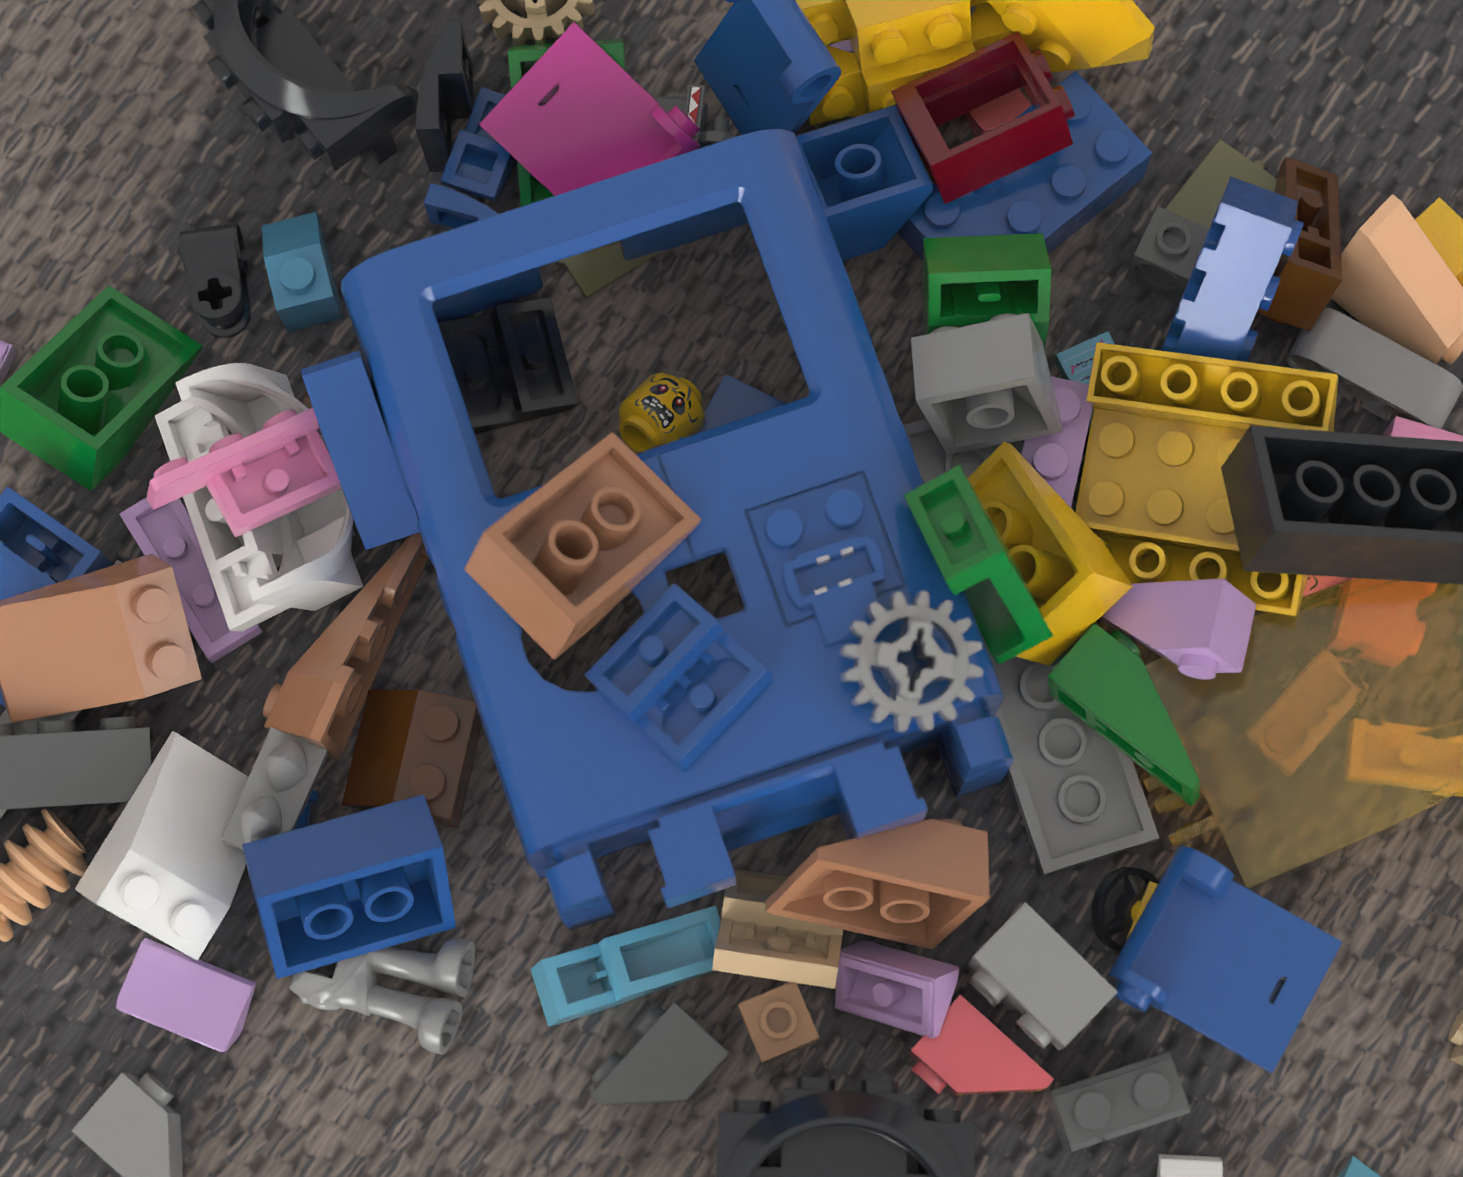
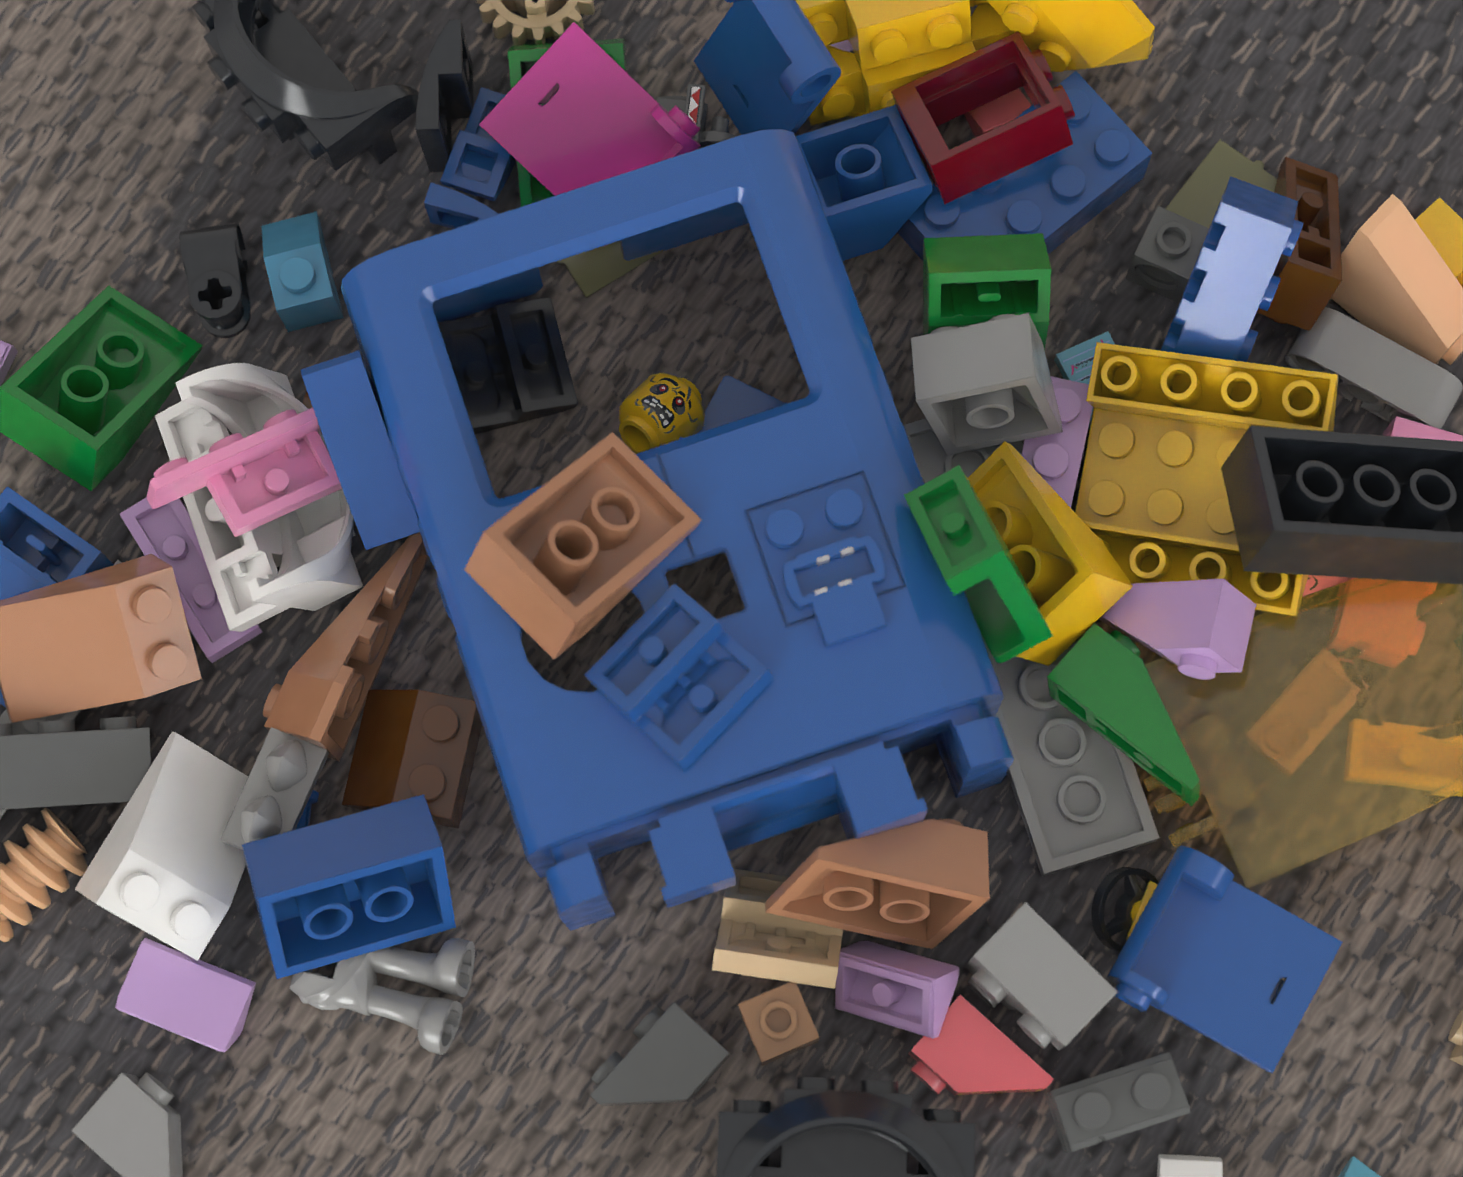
(626, 966): medium azure slope -> none
(939, 665): light grey gear -> none

